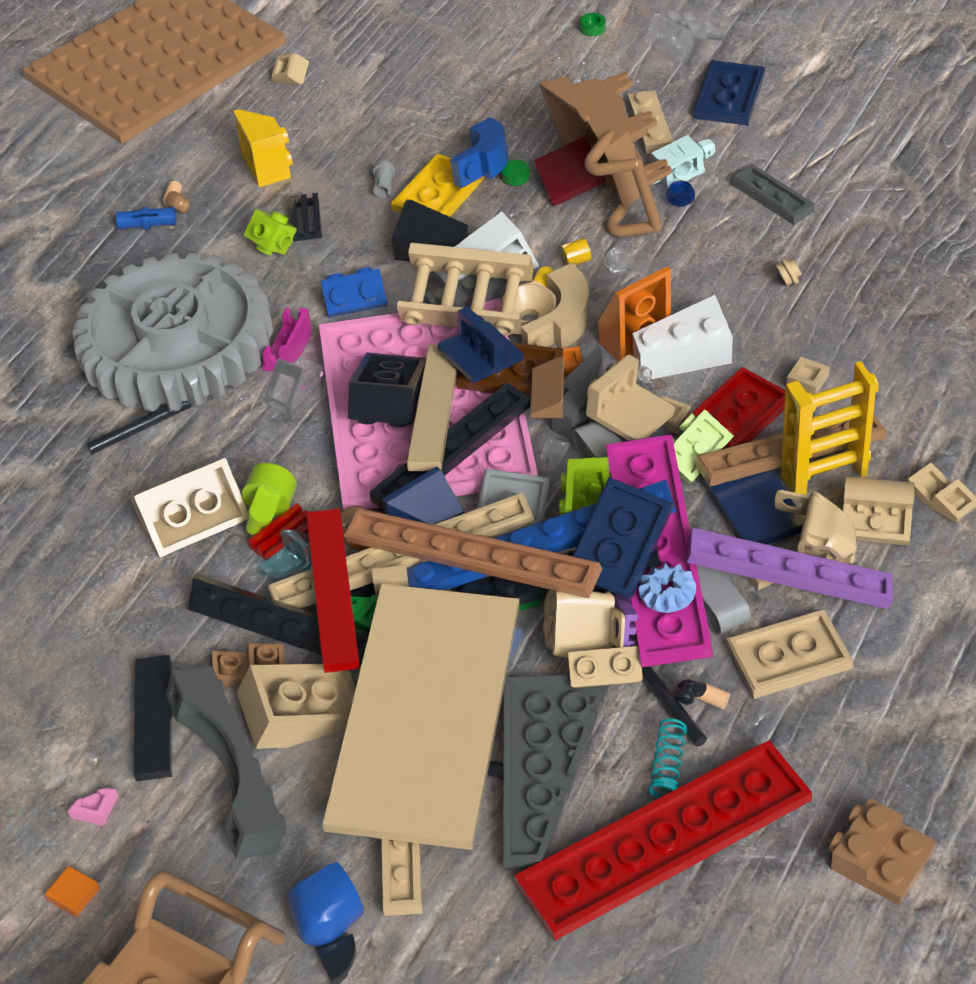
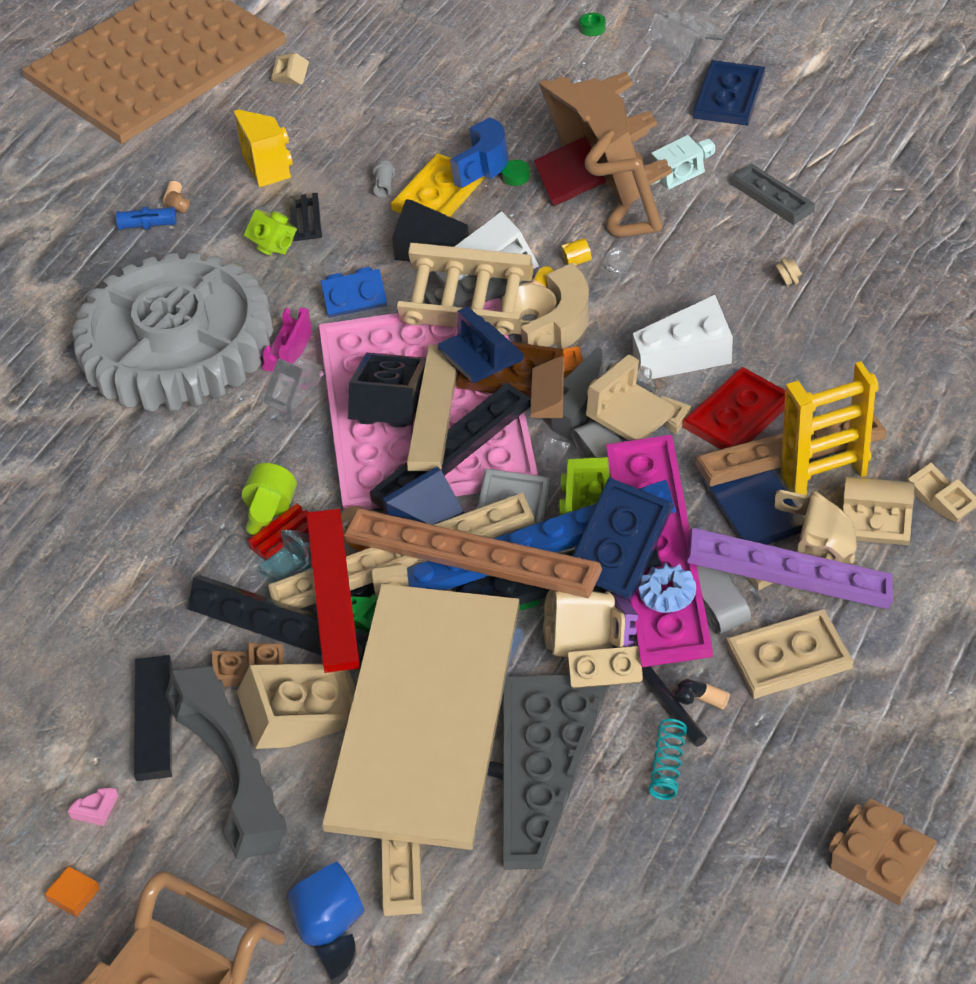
(133, 428): black bar -> none
(190, 507): slope -> none
(633, 310): orange slope -> none
(659, 135): tan plate -> none
(661, 839): red plate -> none
(680, 193): clear blue plate -> none
(699, 437): yellowish green bracket -> none
(810, 374): tan plate -> none

